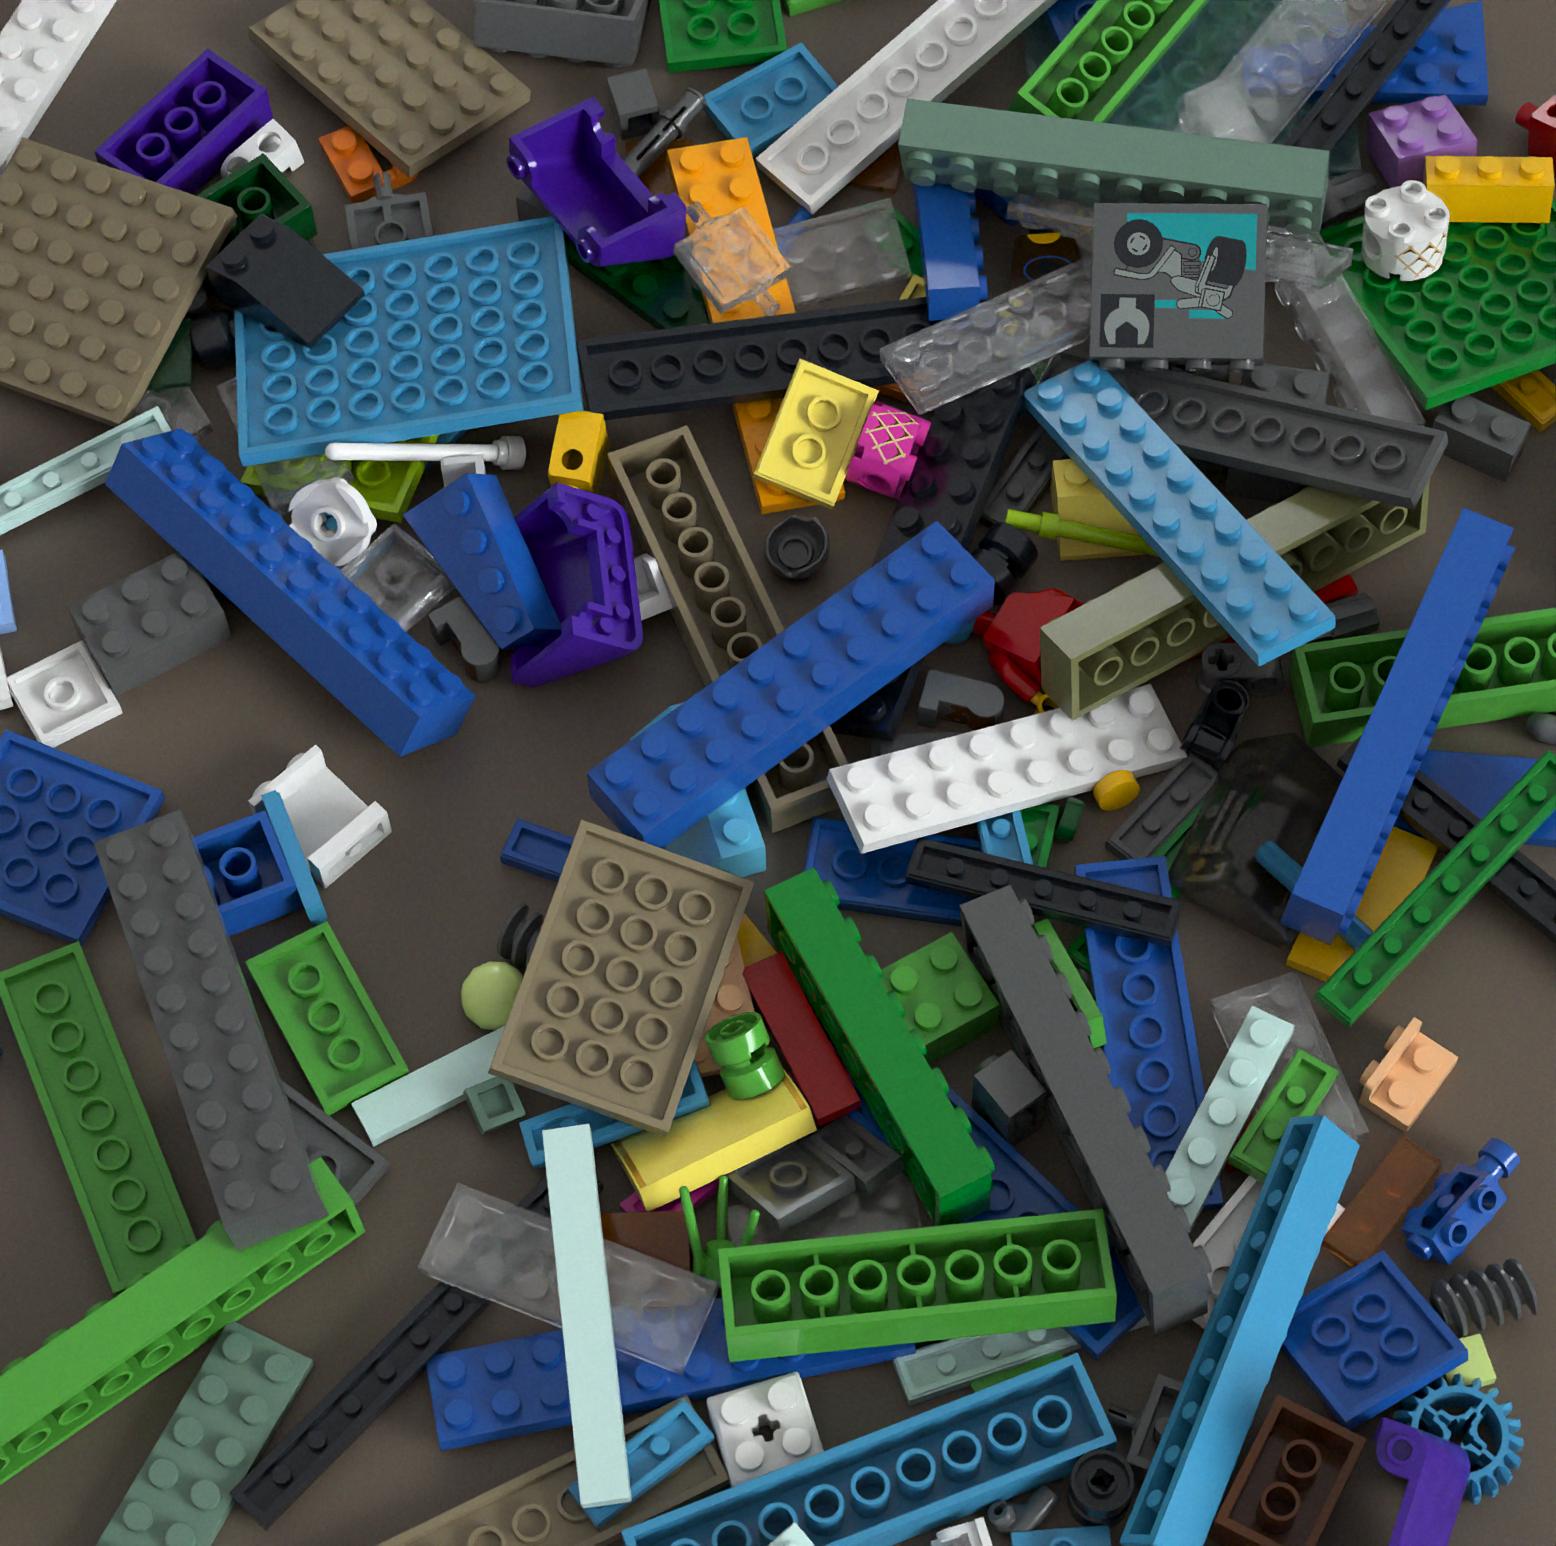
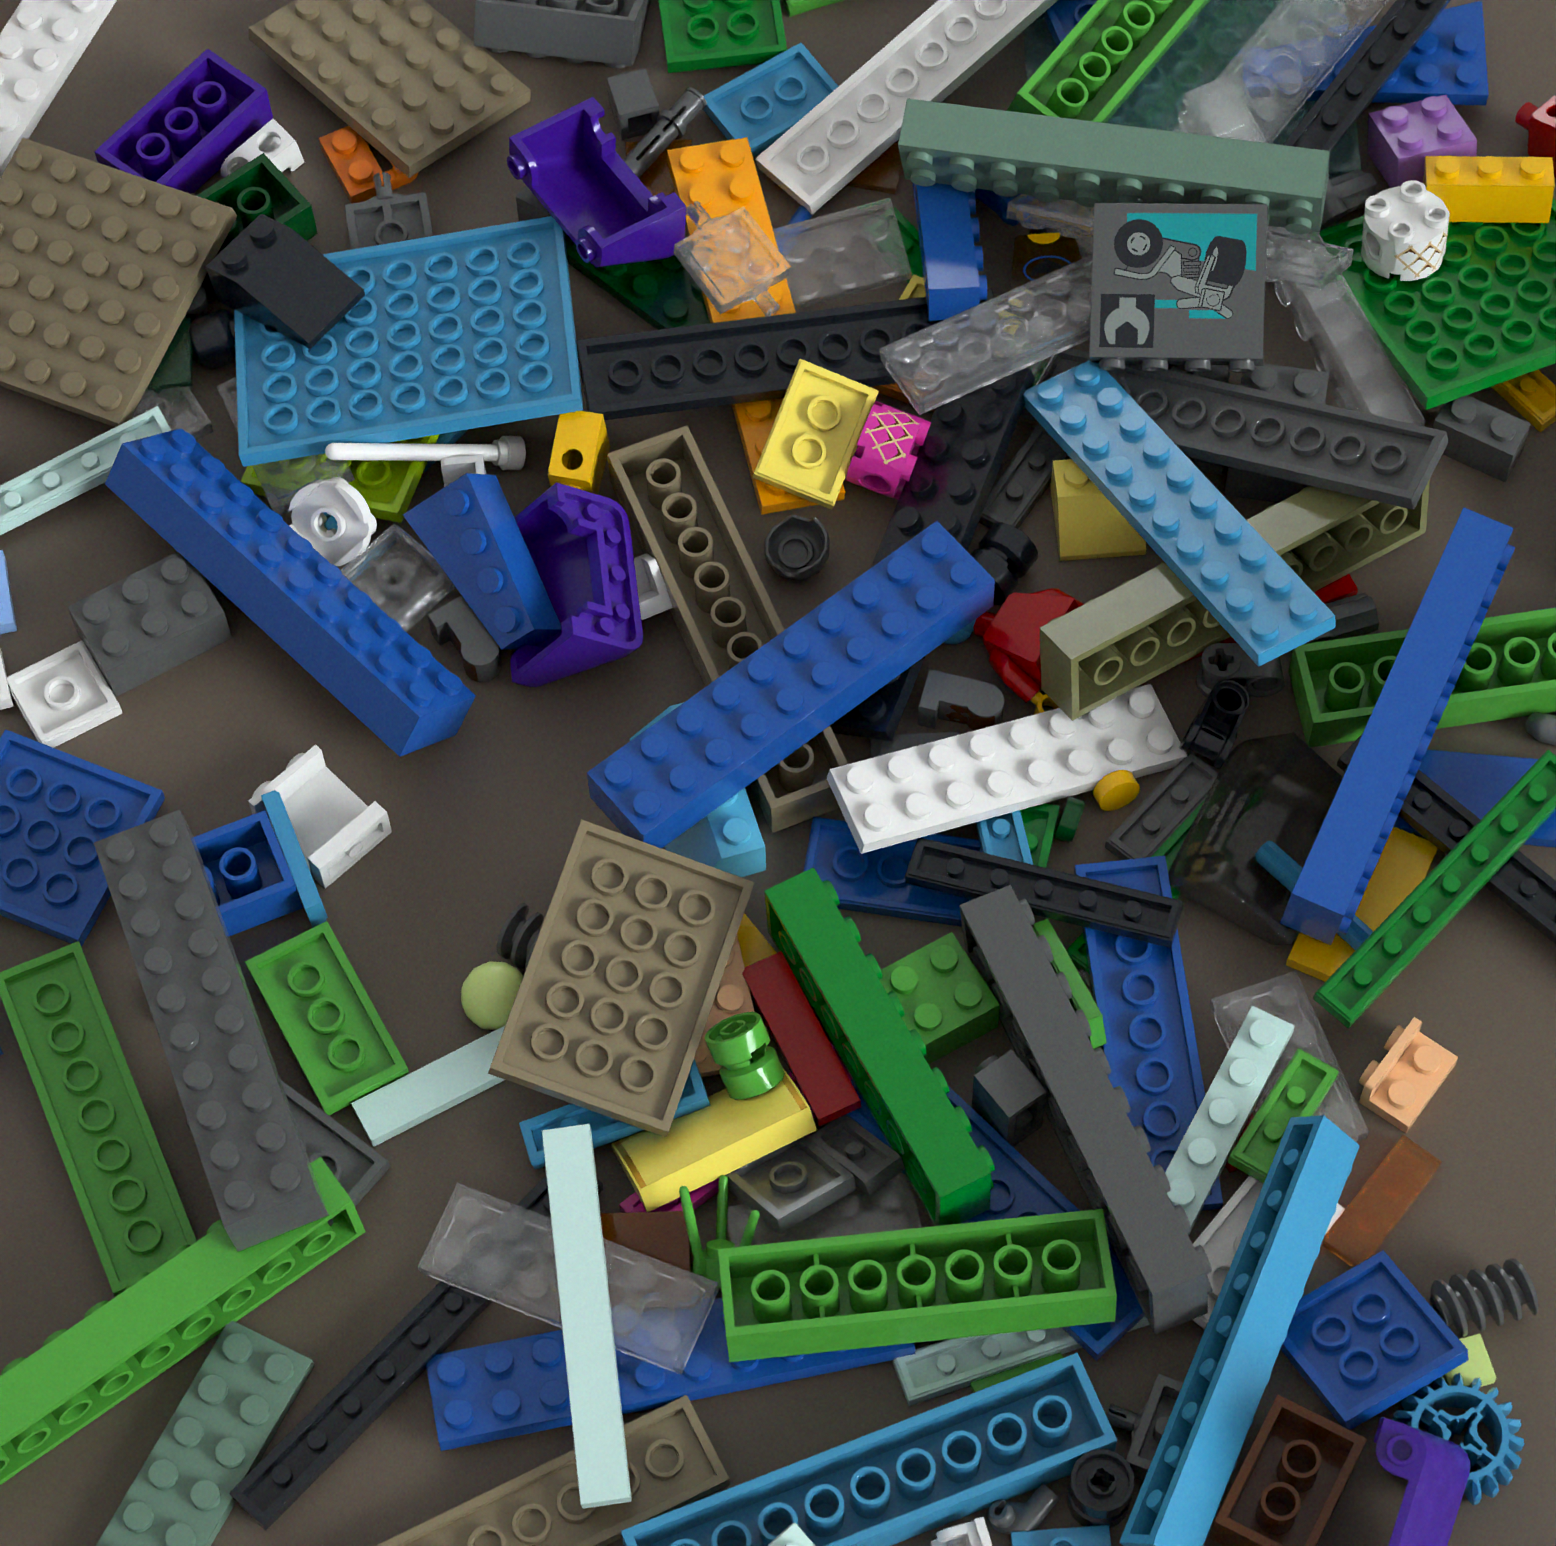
(494, 1104): sand green plate -> none
(536, 850): blue tile -> none
(654, 1456): dark azure tile -> none
(770, 1403): white brick -> none
(1050, 525): lime bar -> none
(1459, 1215): blue brick -> none

